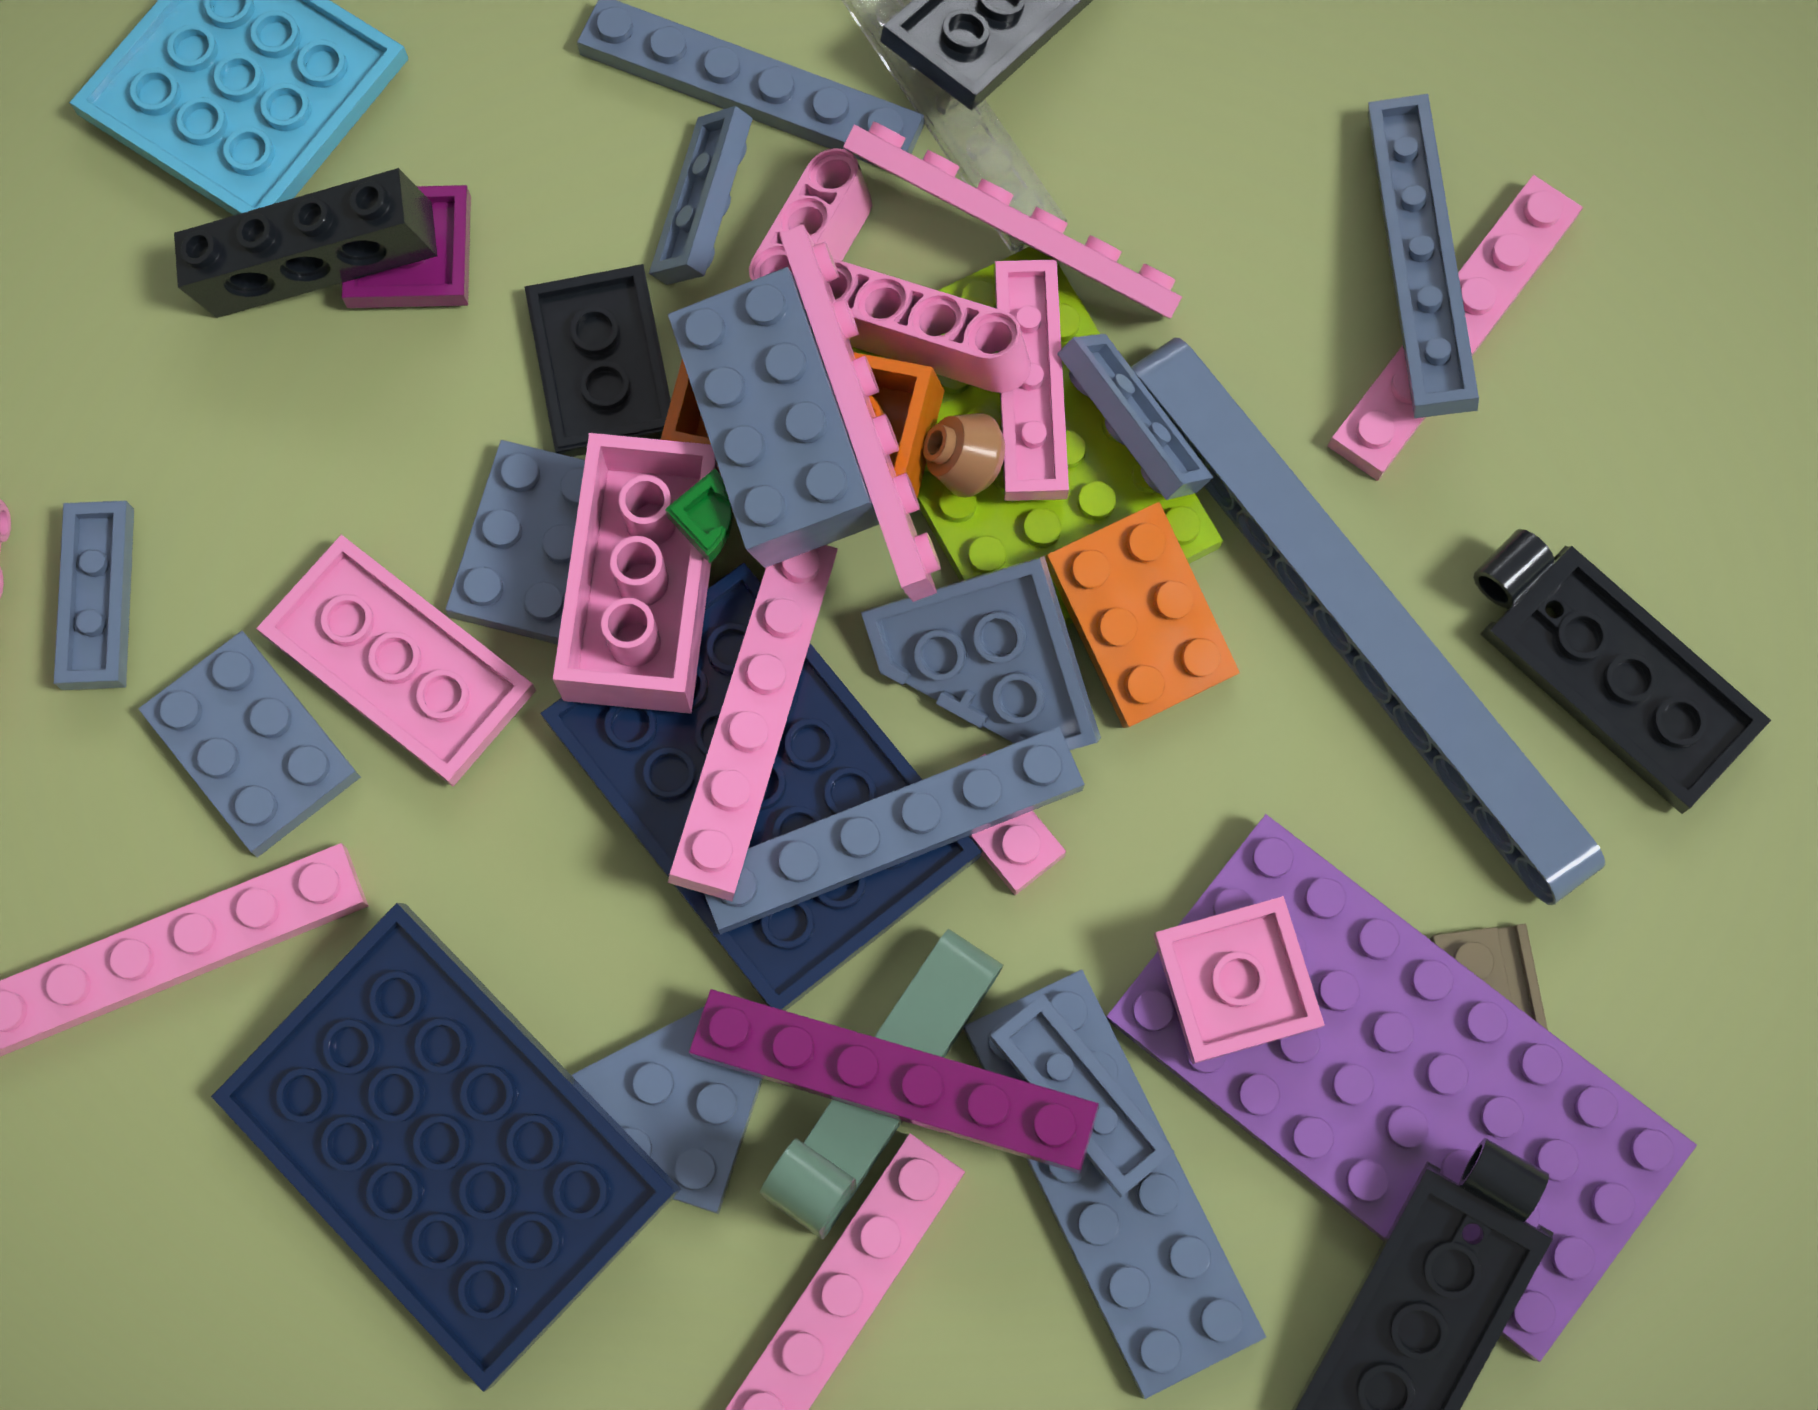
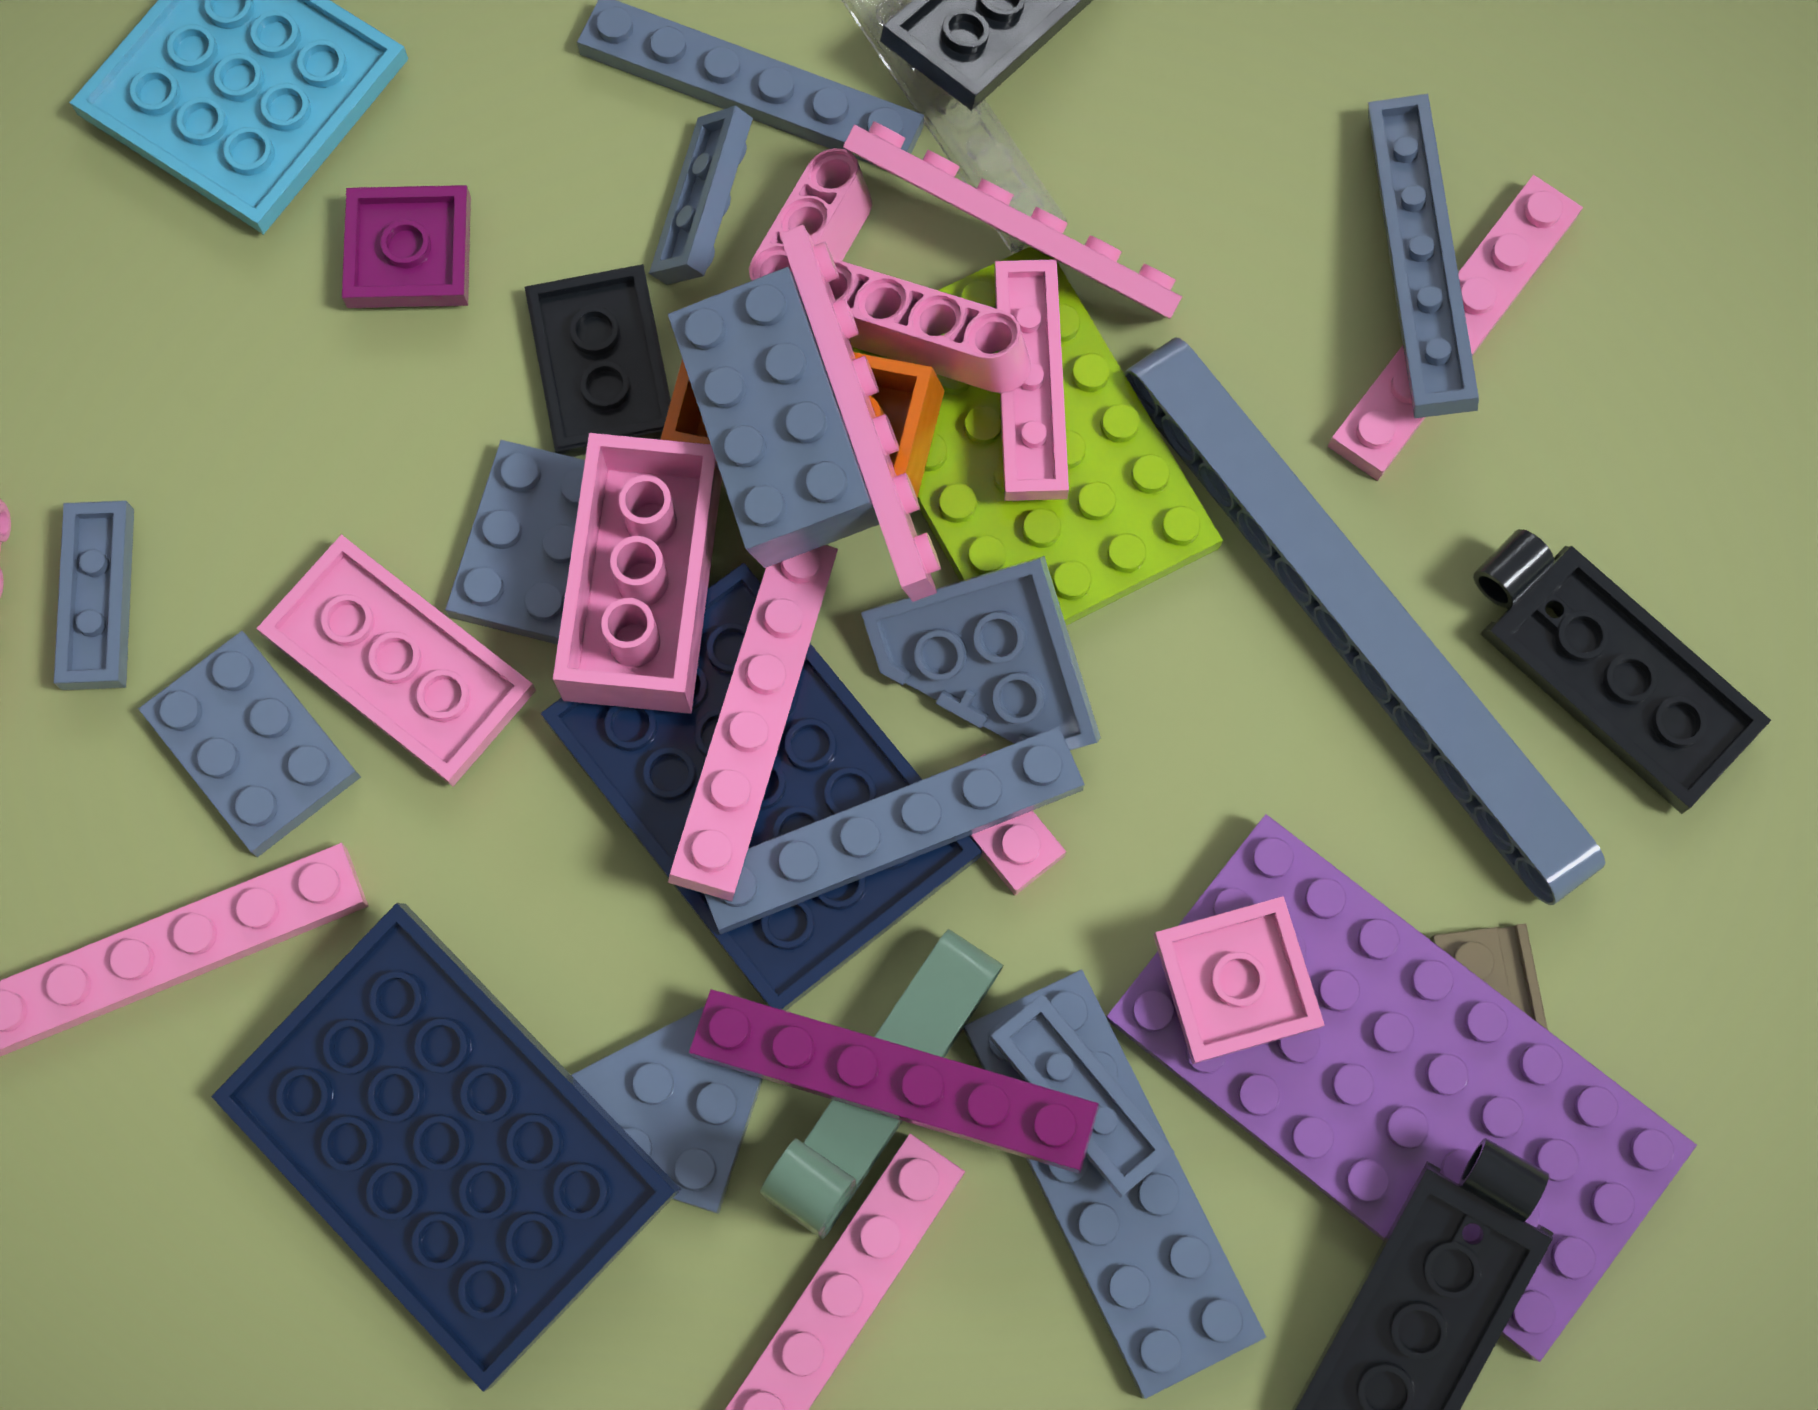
(305, 243): black brick -> none
(704, 515): green tile -> none
(965, 452): medium nougat cone -> none
(1134, 416): sand blue plate -> none
(1141, 615): orange plate -> none

